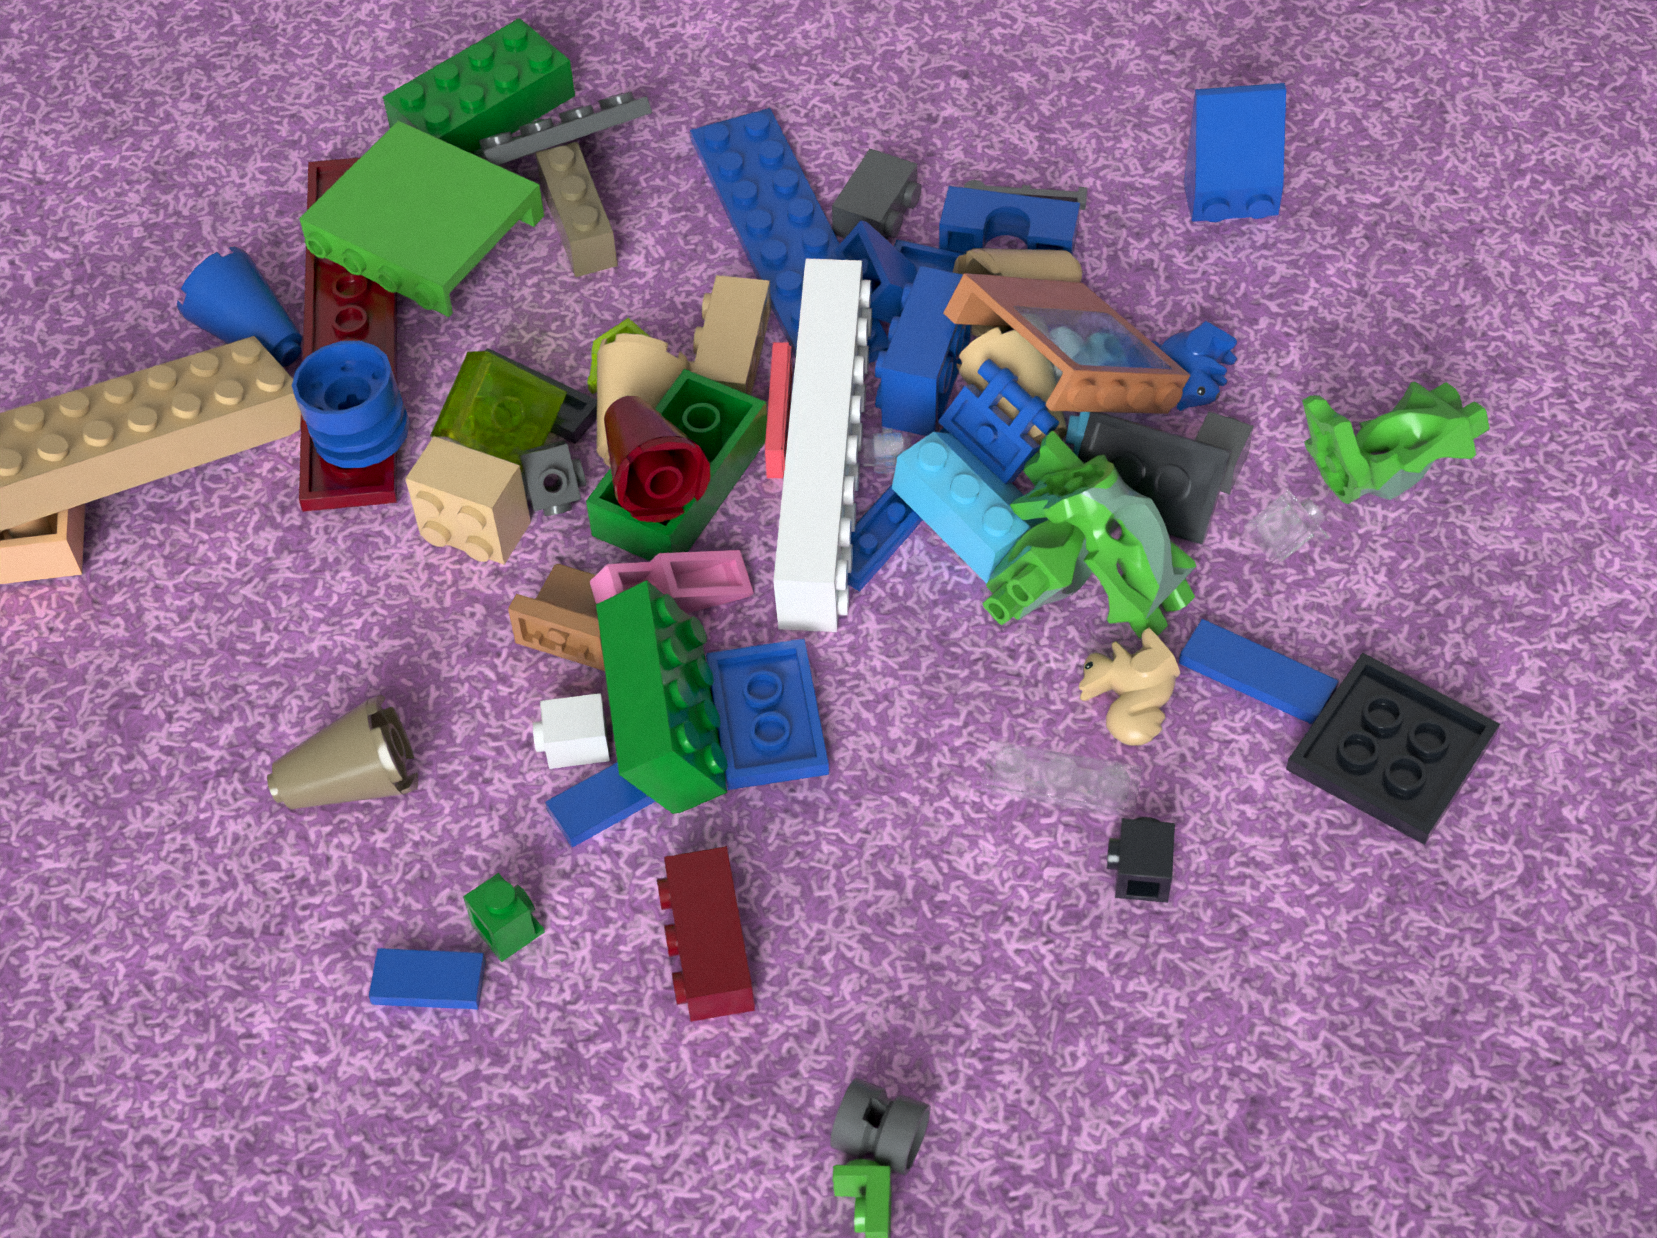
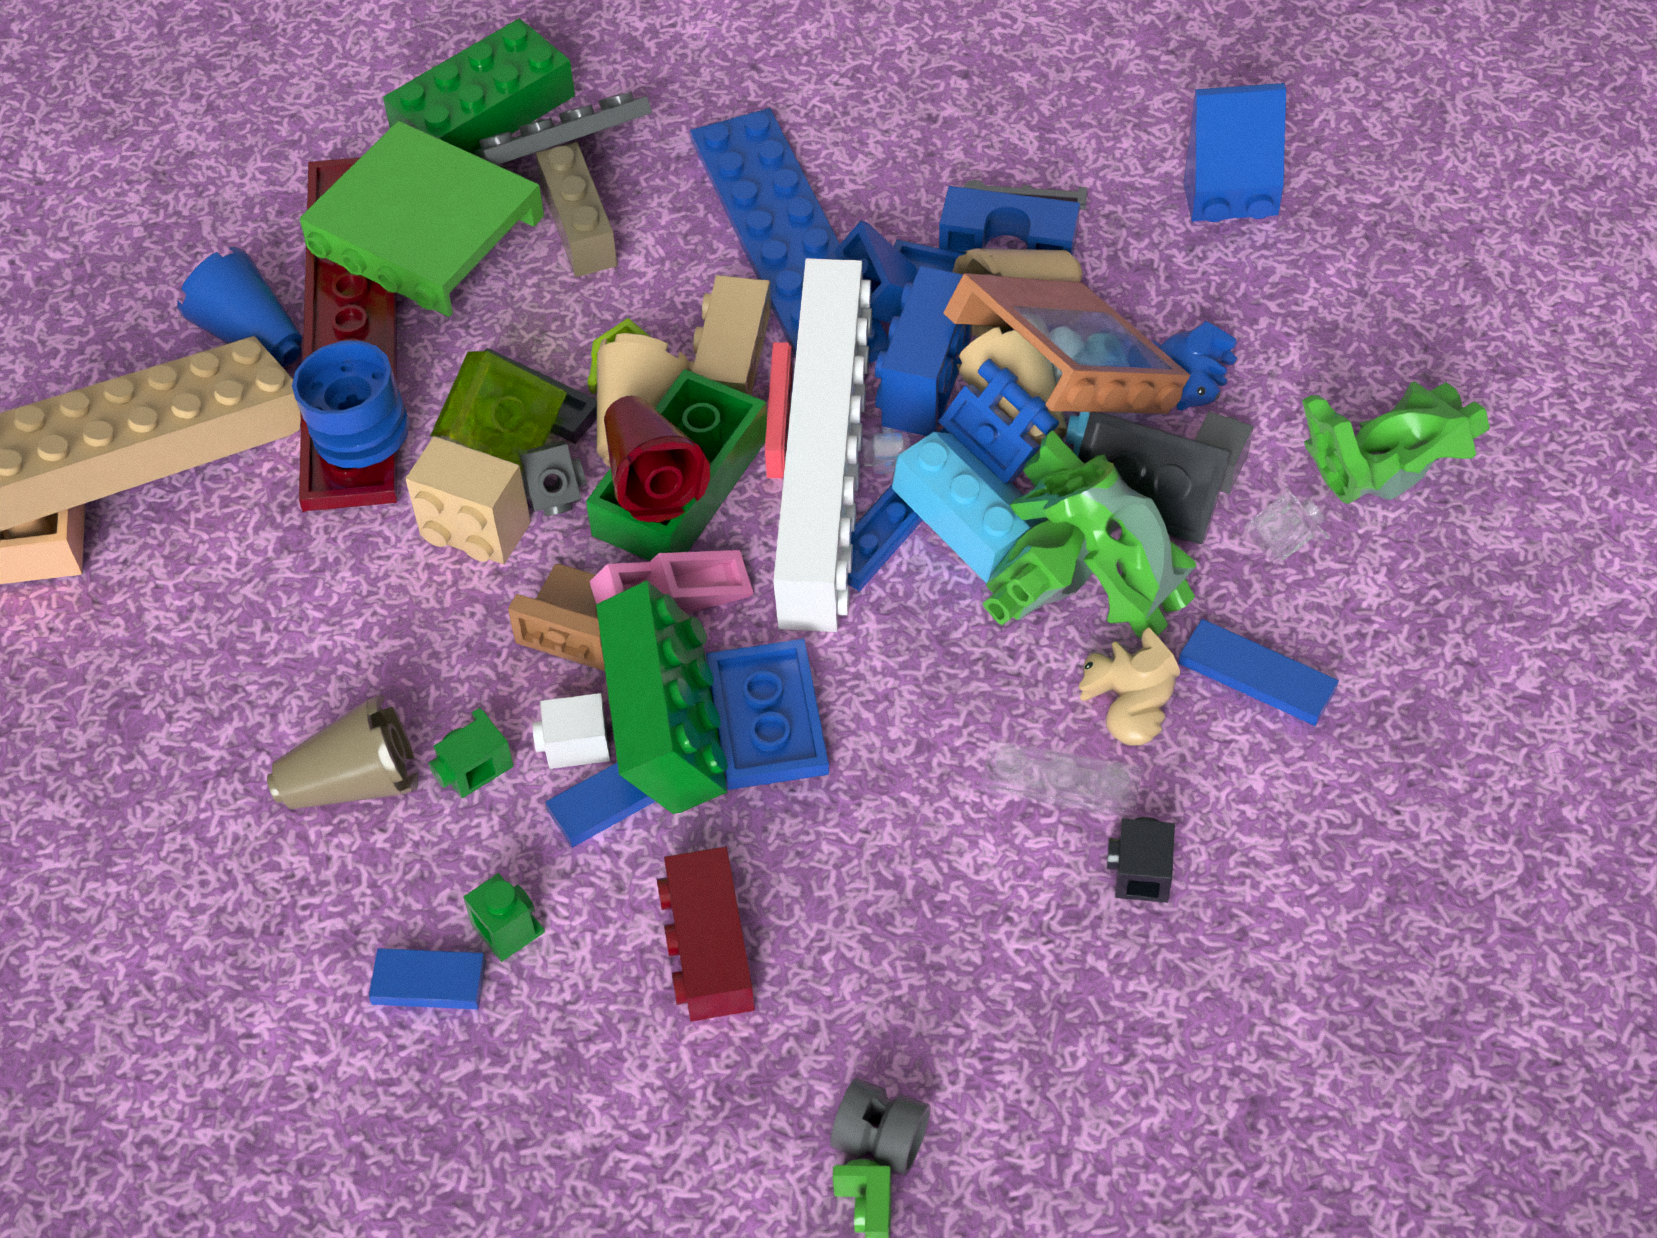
(471, 756): none -> green brick
(877, 194): dark grey brick -> none
(1393, 748): black plate -> none

